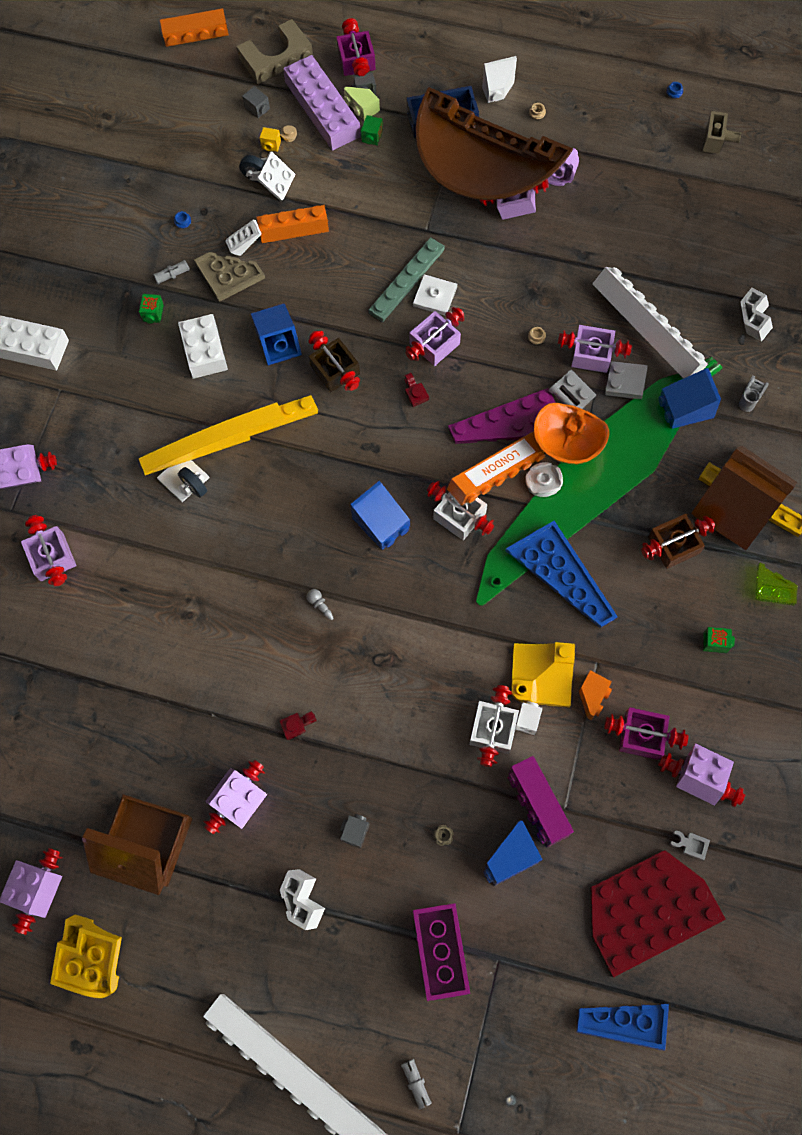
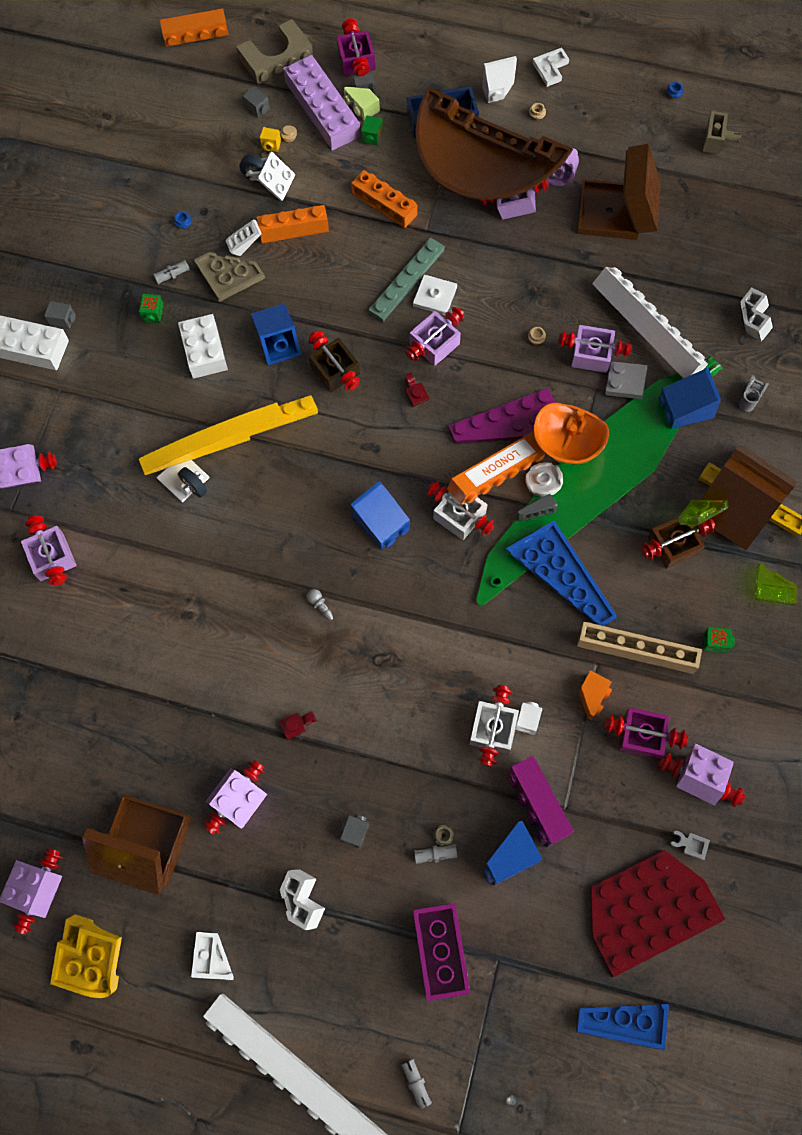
(60, 314): none -> dark grey brick
(210, 958): none -> white wing
(384, 198): none -> orange brick
(435, 853): none -> light grey pin
(541, 507): none -> dark grey slope
(543, 672): yellow slope -> none
(548, 63): none -> white plate
(574, 388): light grey plate -> none
(632, 202): none -> reddish brown container
(639, 648): none -> tan brick
(701, 510): none -> clear neon green wing

